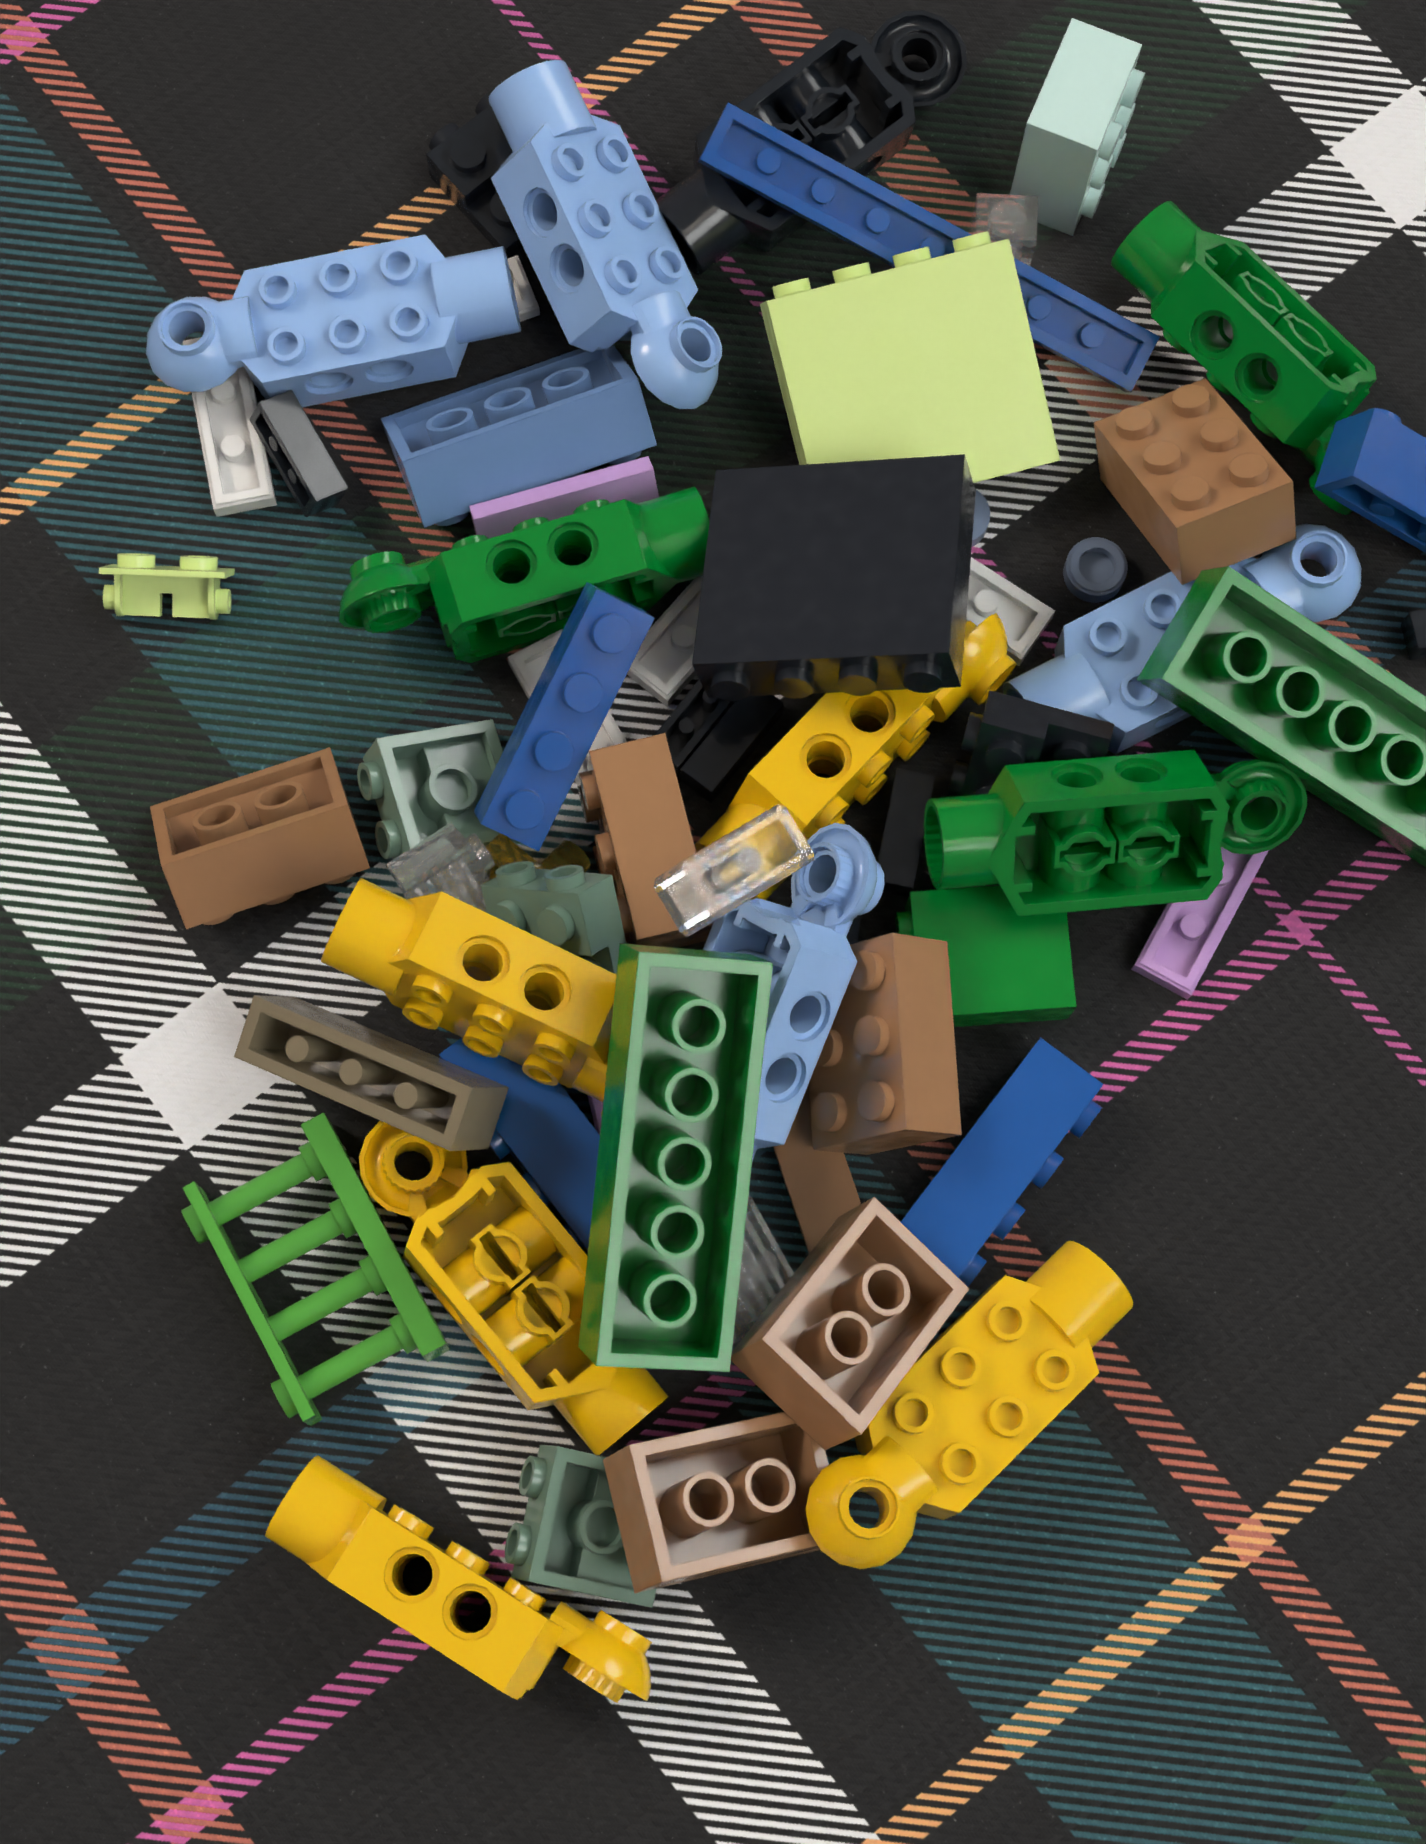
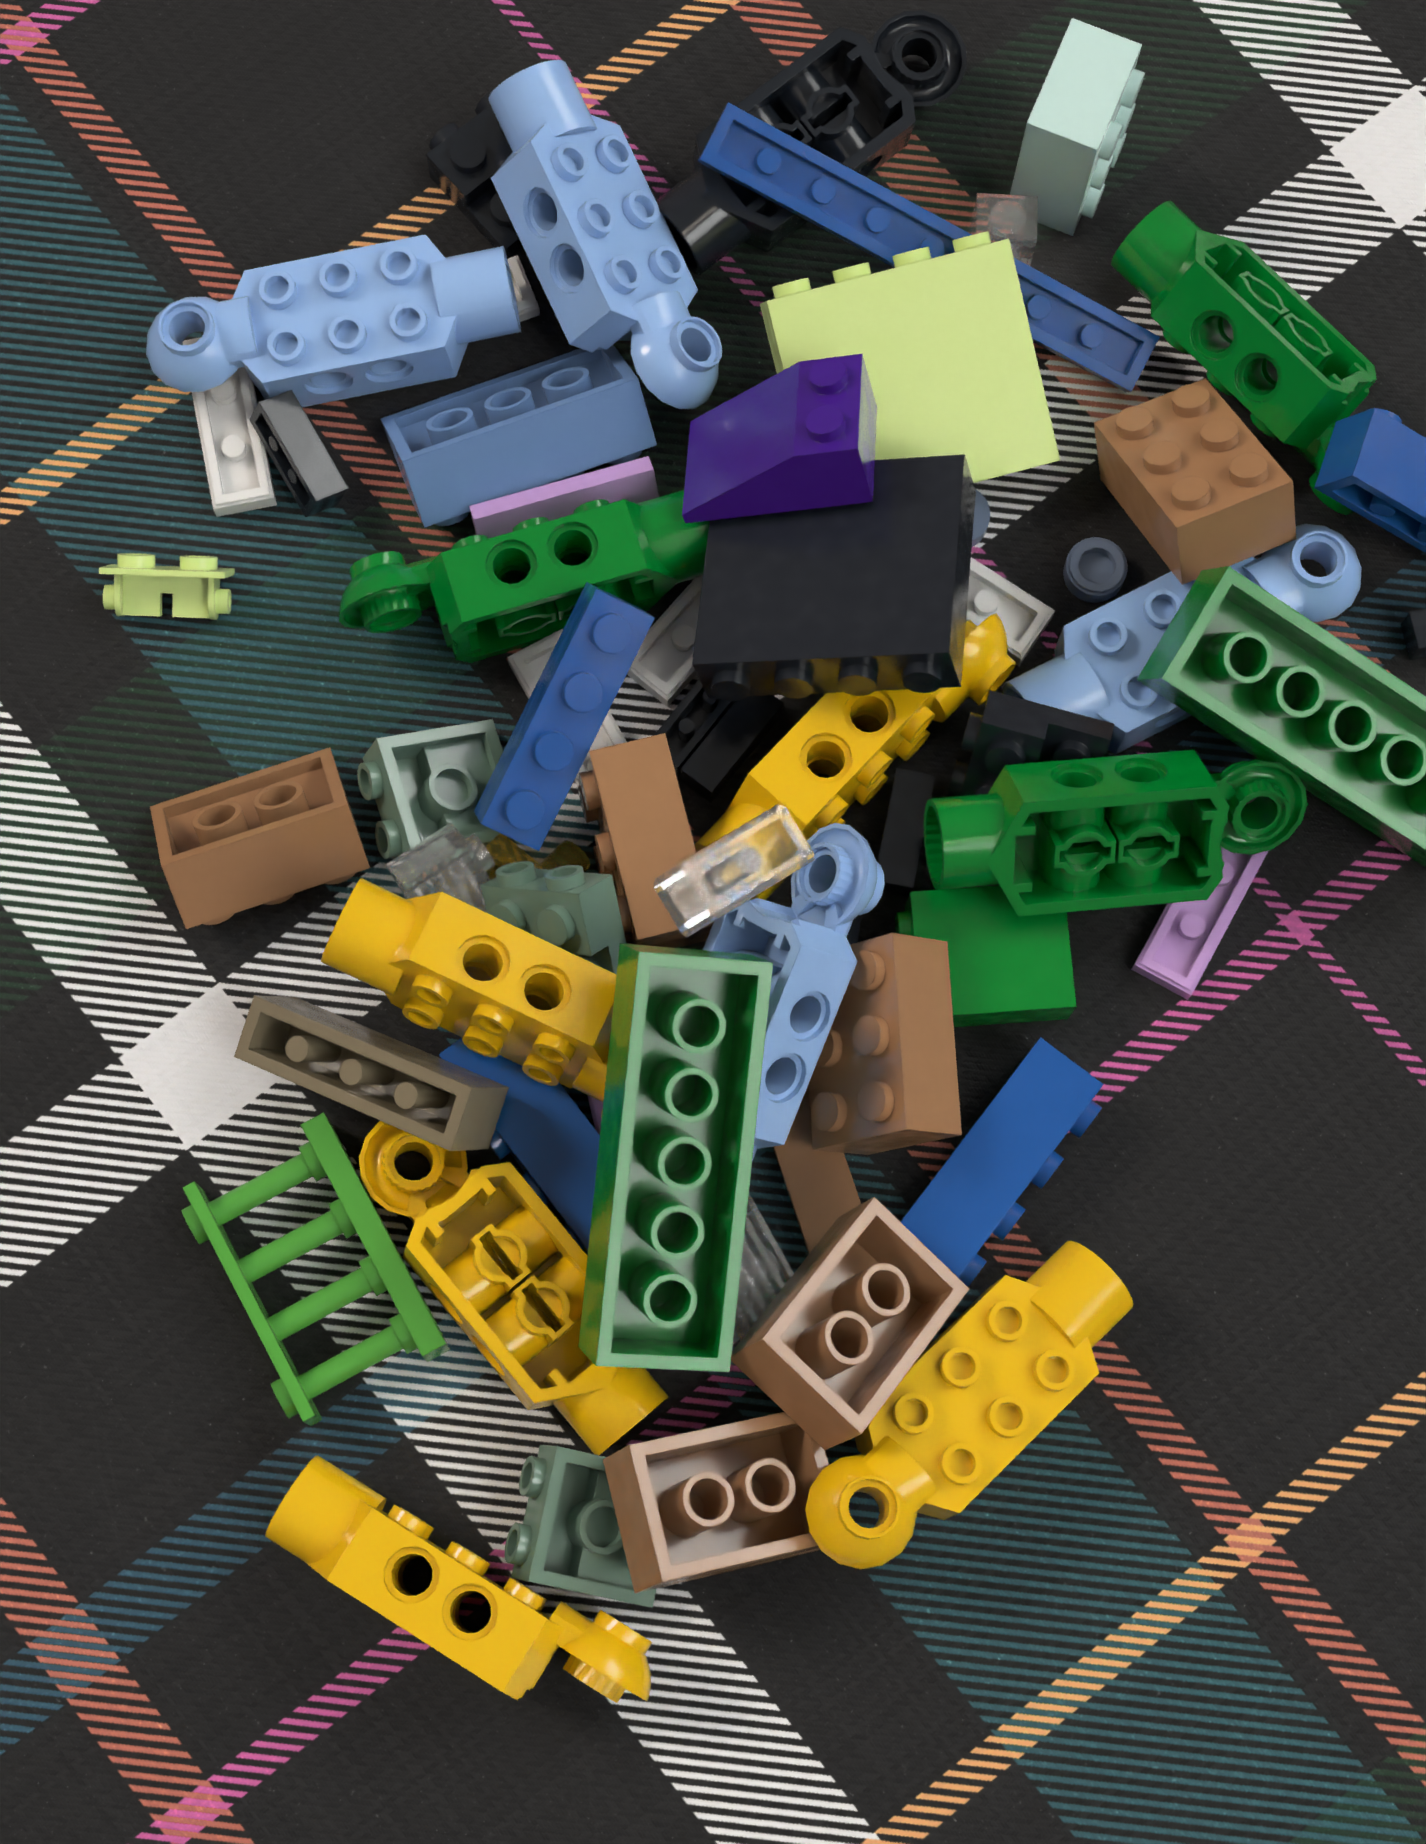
(785, 444): none -> dark purple slope

